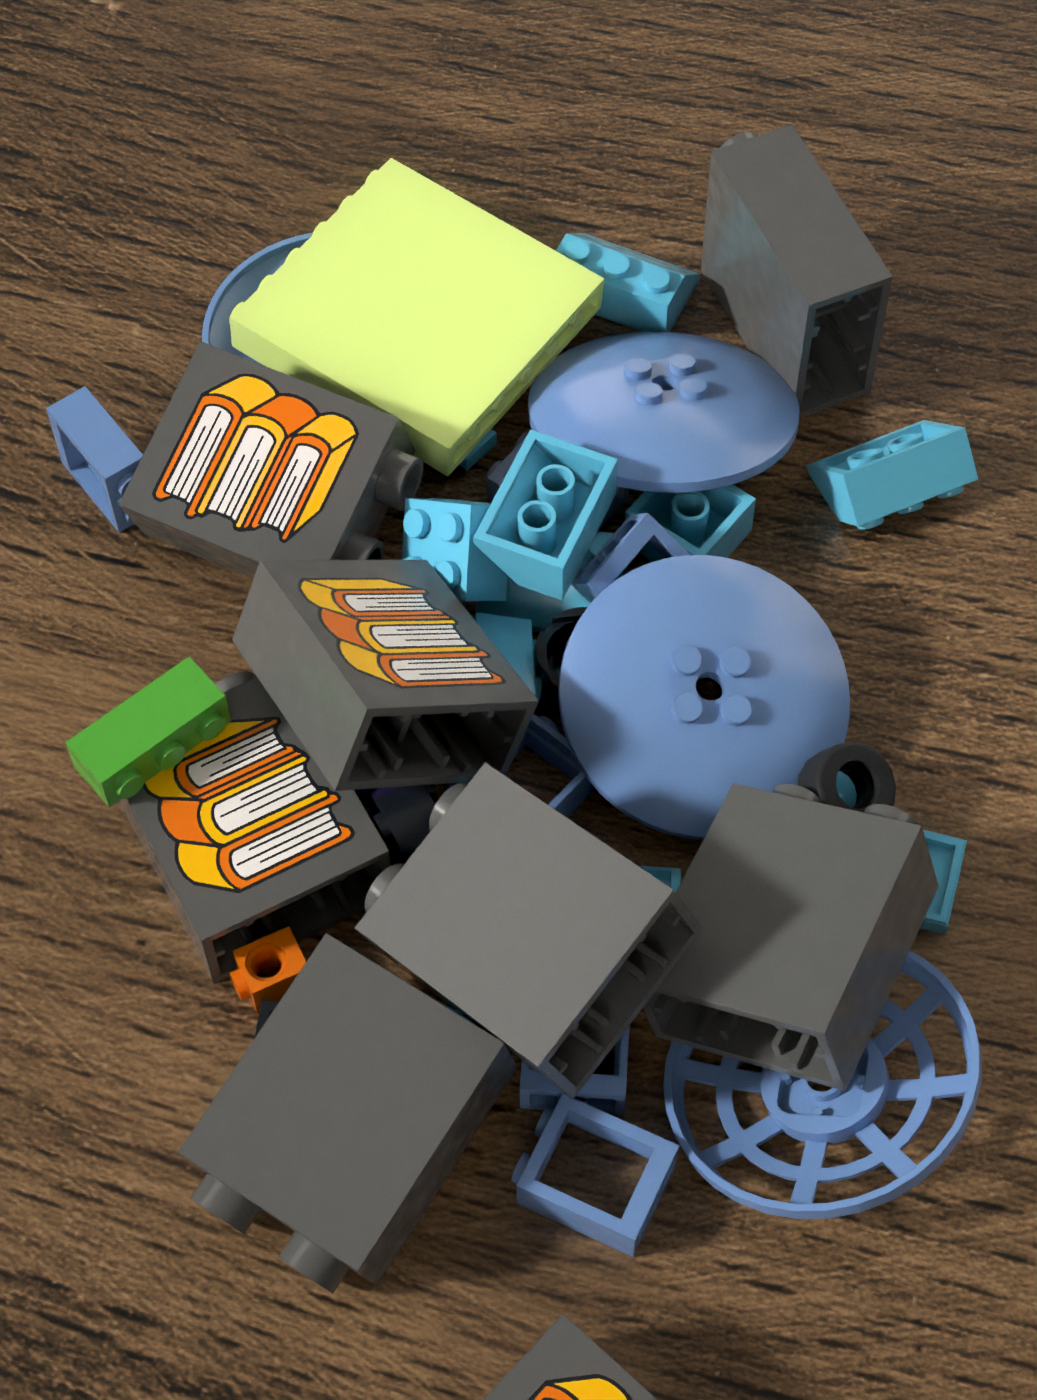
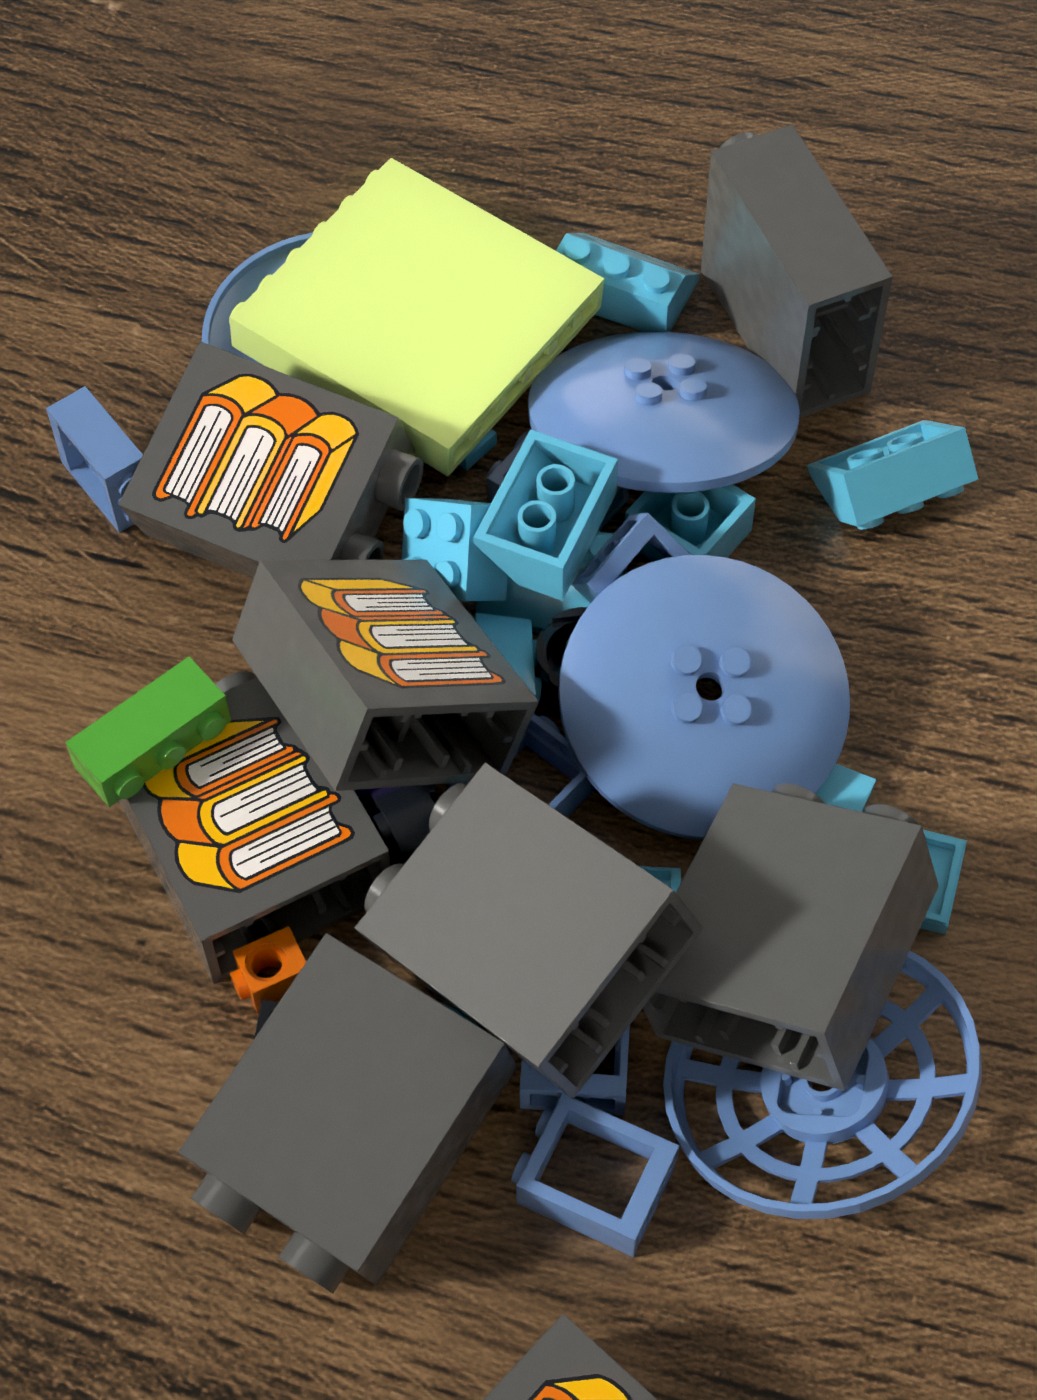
(861, 763): black tyre -> none

